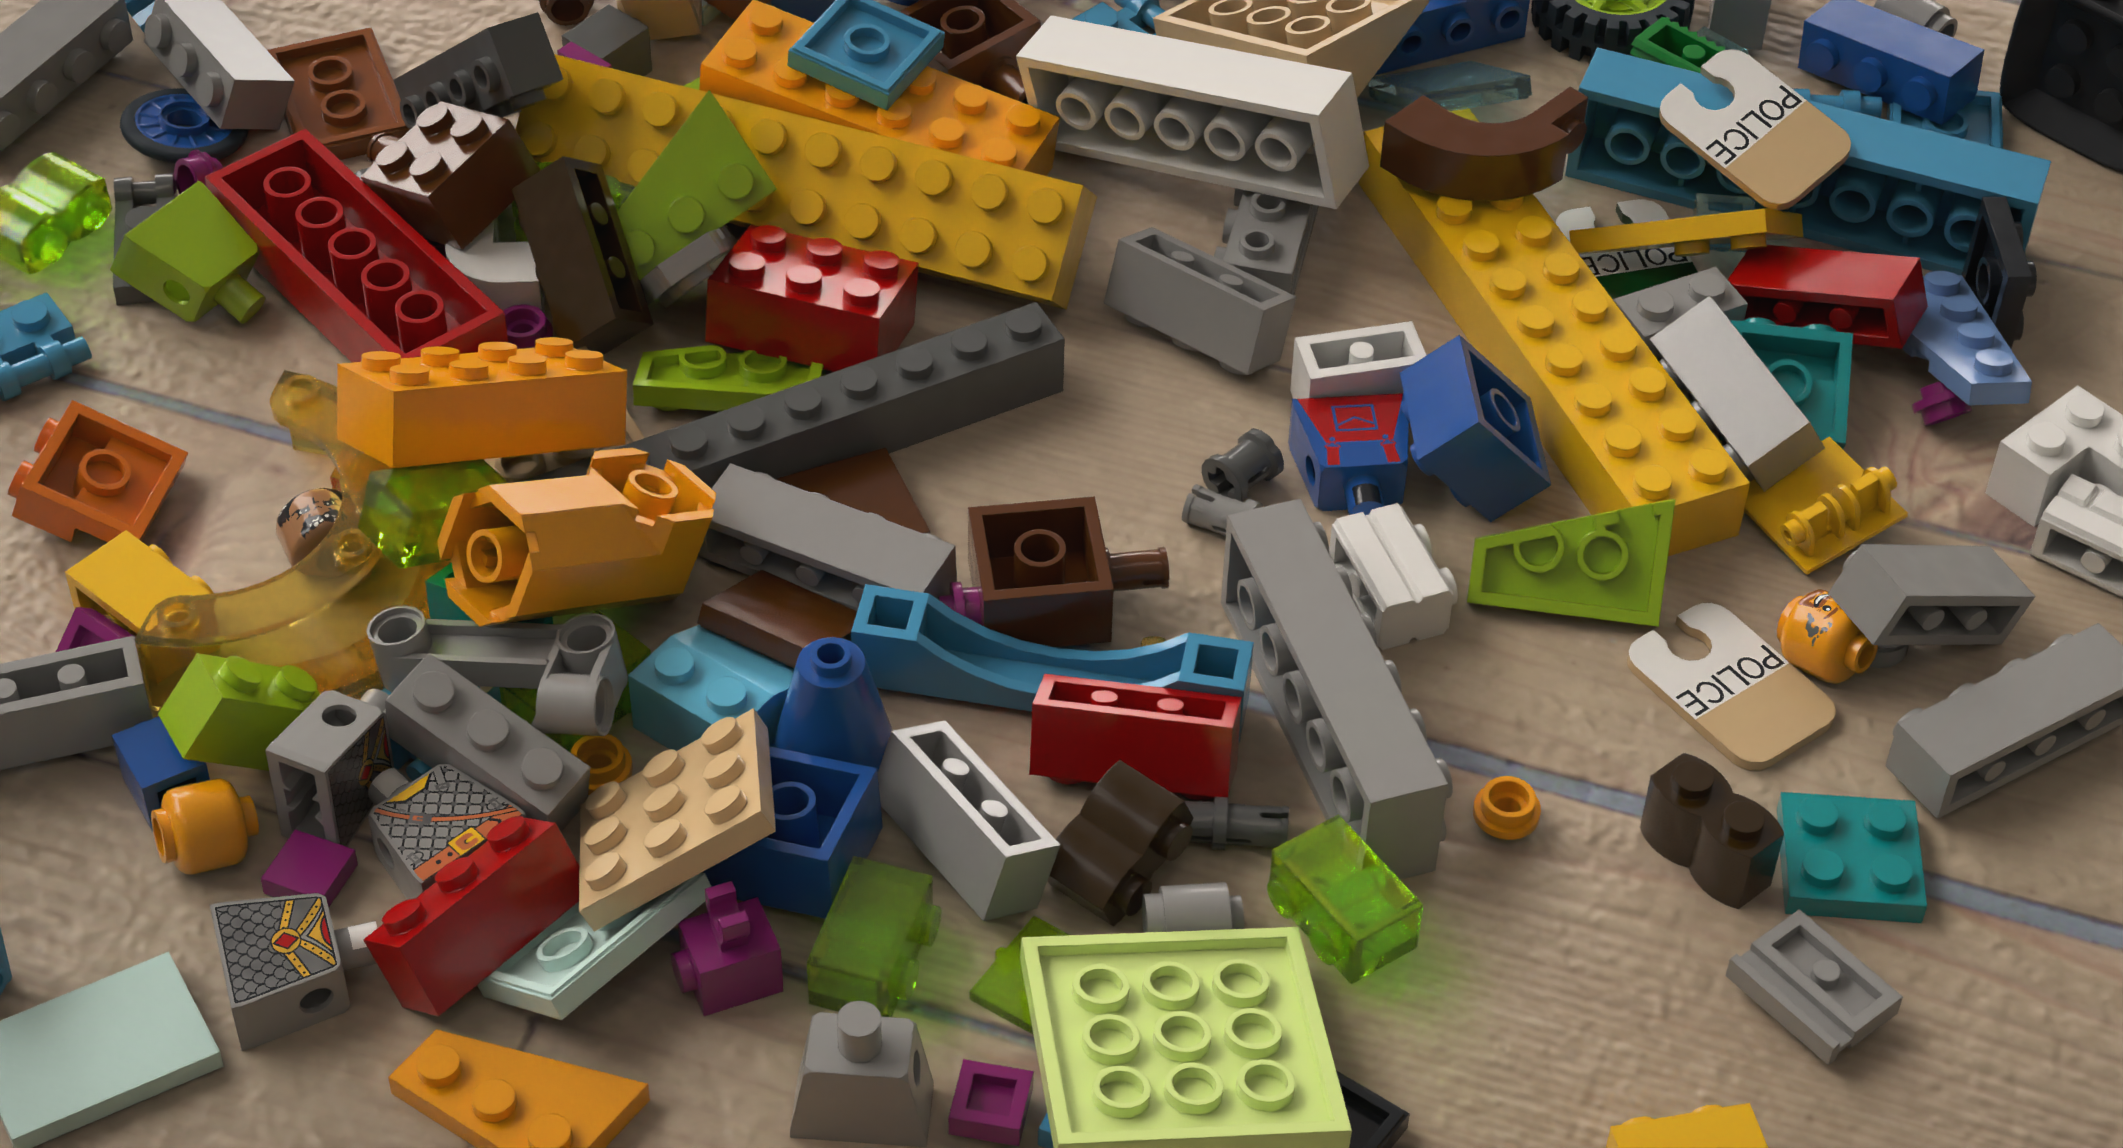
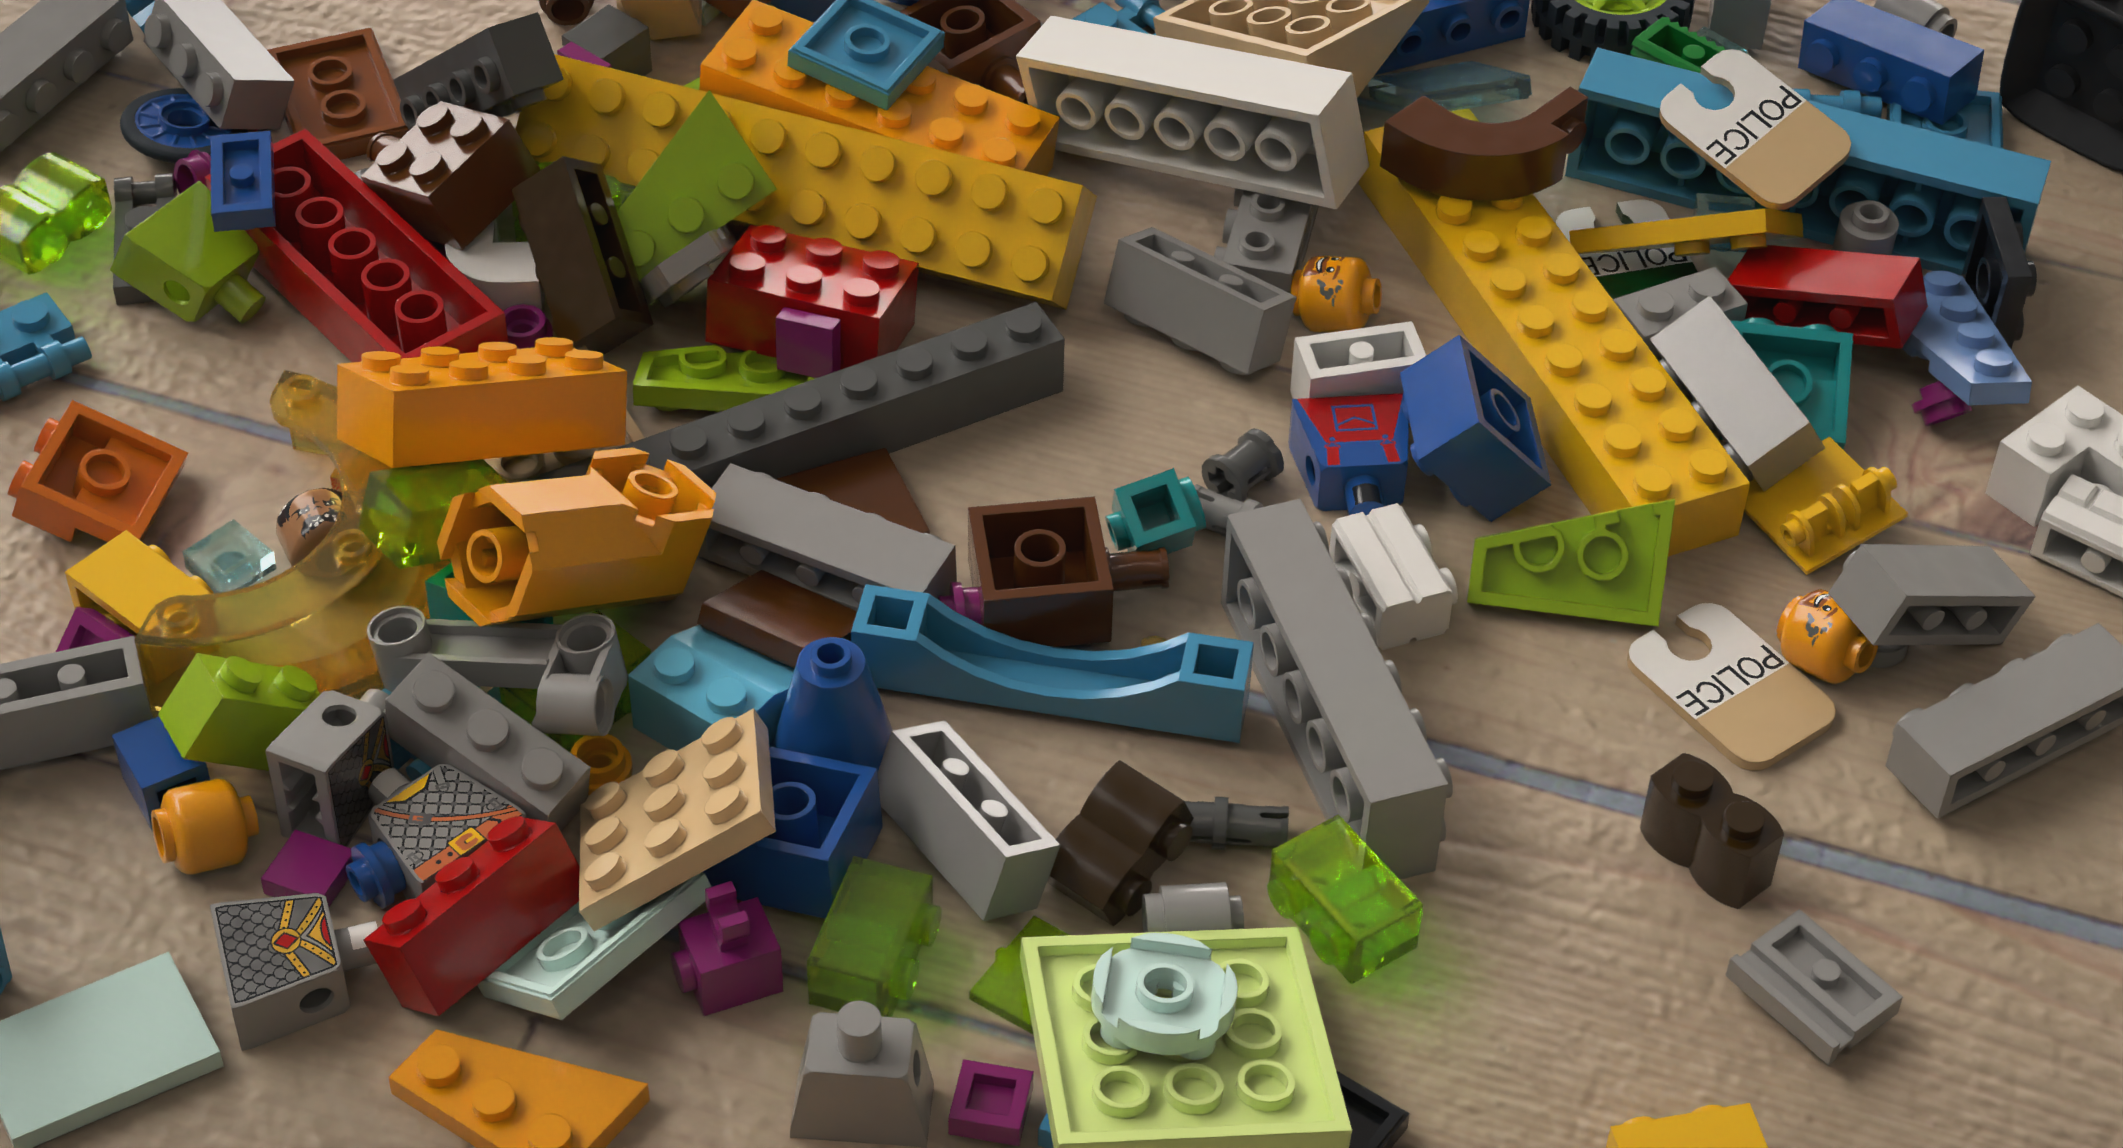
(229, 558): none -> clear light blue plate
(242, 181): none -> blue plate
(375, 873): none -> blue plate
(807, 343): none -> magenta tile
(1155, 514): none -> teal brick
(1167, 734): red brick -> none
(1180, 1025): none -> light aqua plate
(1335, 293): none -> light orange head
(1507, 808): light orange plate -> none
(1851, 857): teal plate -> none
(1866, 228): none -> light grey brick

